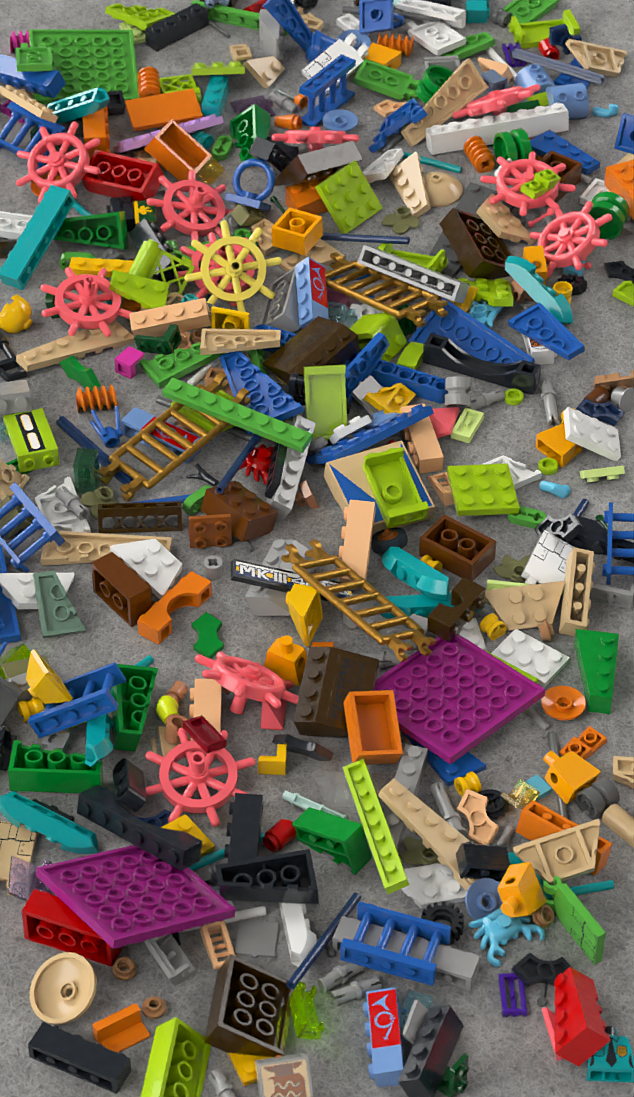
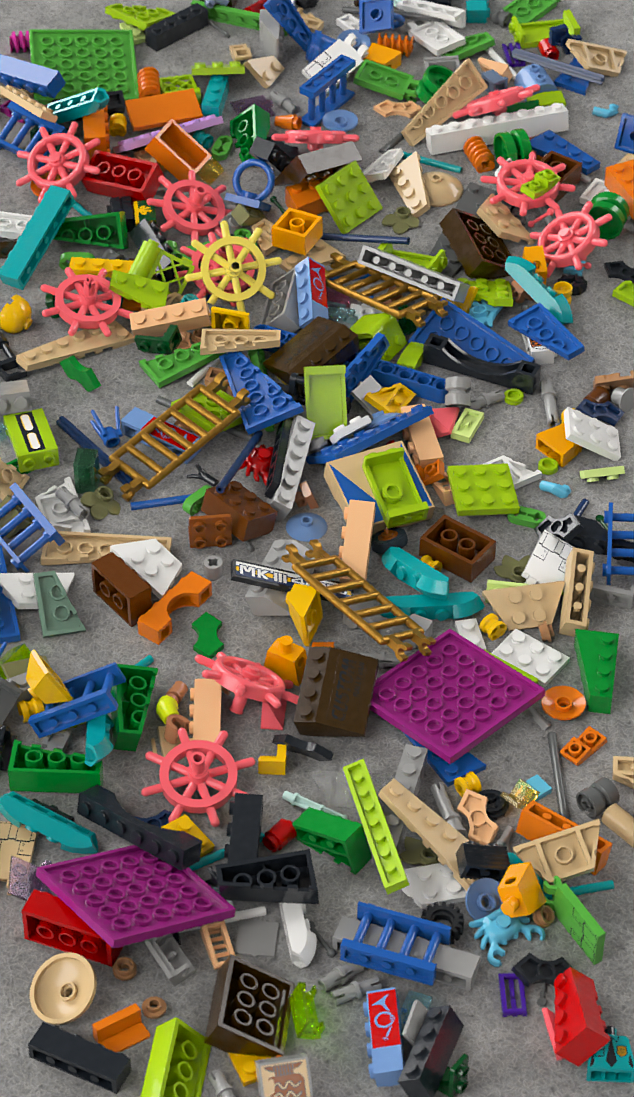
(34, 58): bright green tile -> none
(96, 398): orange piece -> none
(118, 125): none -> yellow wheel
(126, 362): dark pink panel -> none
(129, 785): black beam -> none
(140, 509): dark brown fence -> none
(204, 734): dark red tile -> none
(237, 415): bright green plate -> none
(297, 99): orange hinge -> none
(306, 526): none -> medium blue dish
(322, 942): dark blue piece -> none
(373, 727): orange piece -> none
(392, 124): blue wing -> none
(431, 473): none -> orange slope
(448, 621): dark brown arch -> none
(569, 774): light orange torso -> none
(572, 96): medium blue brick -> none

